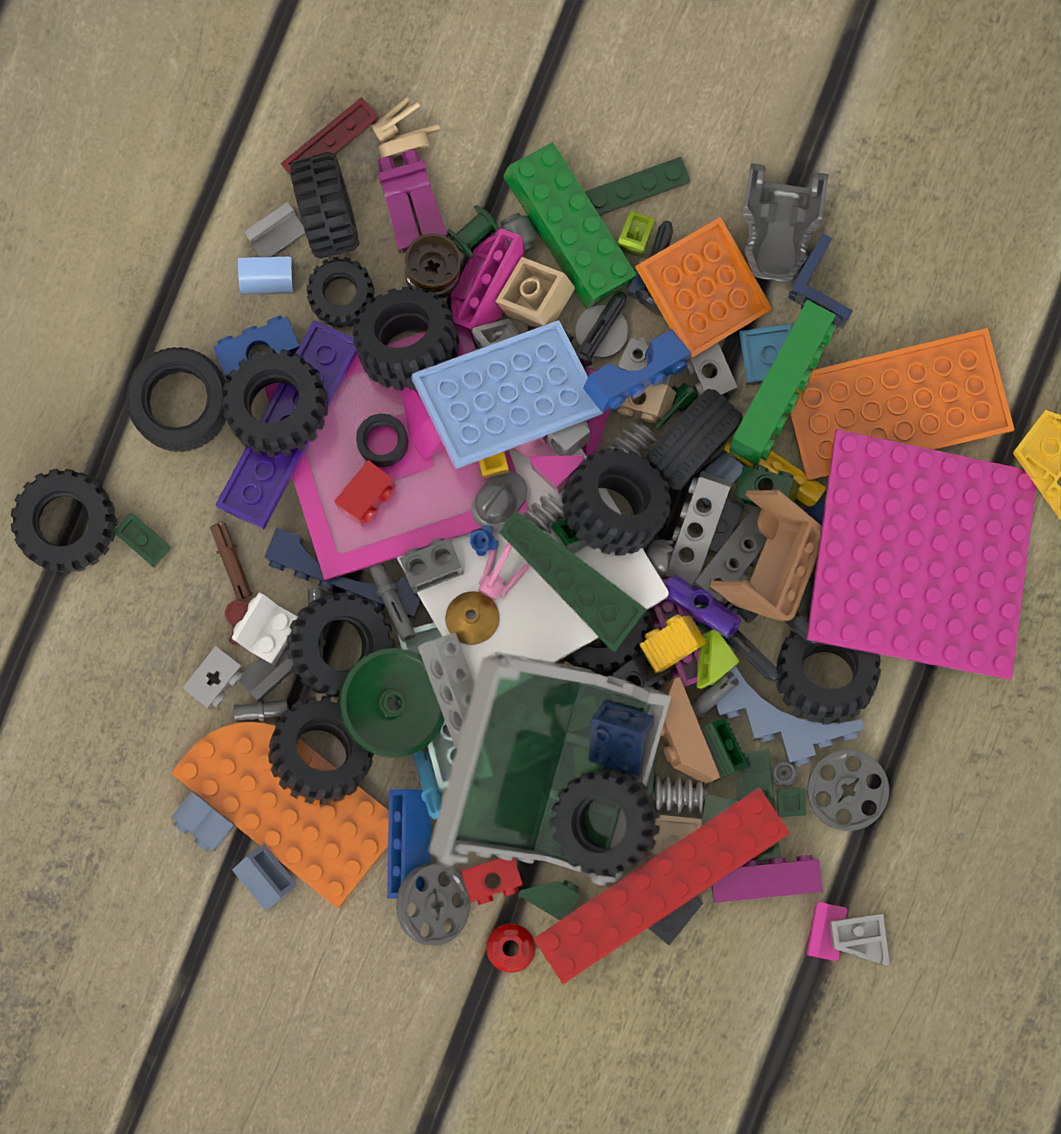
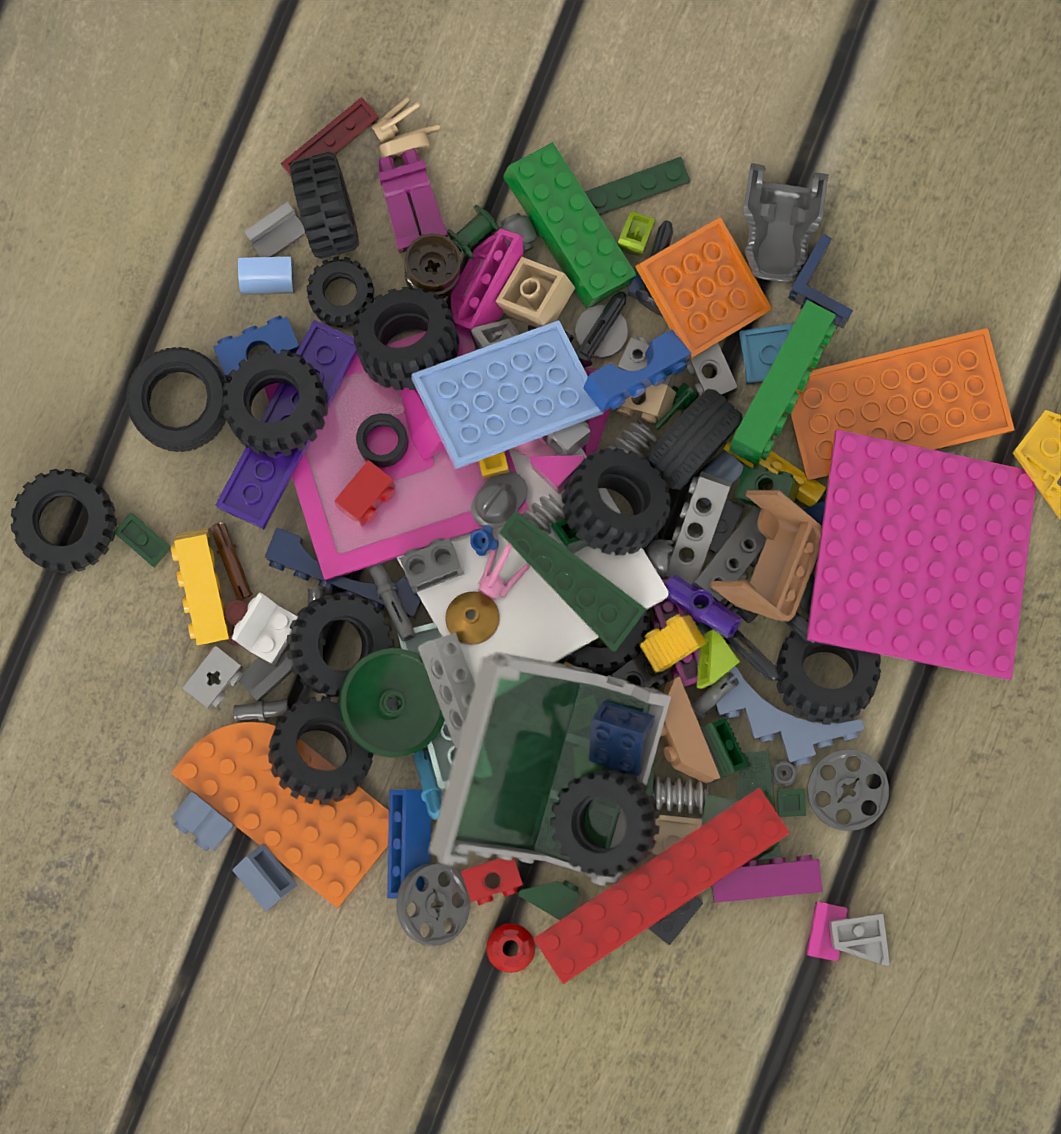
(201, 586): none -> yellow wedge

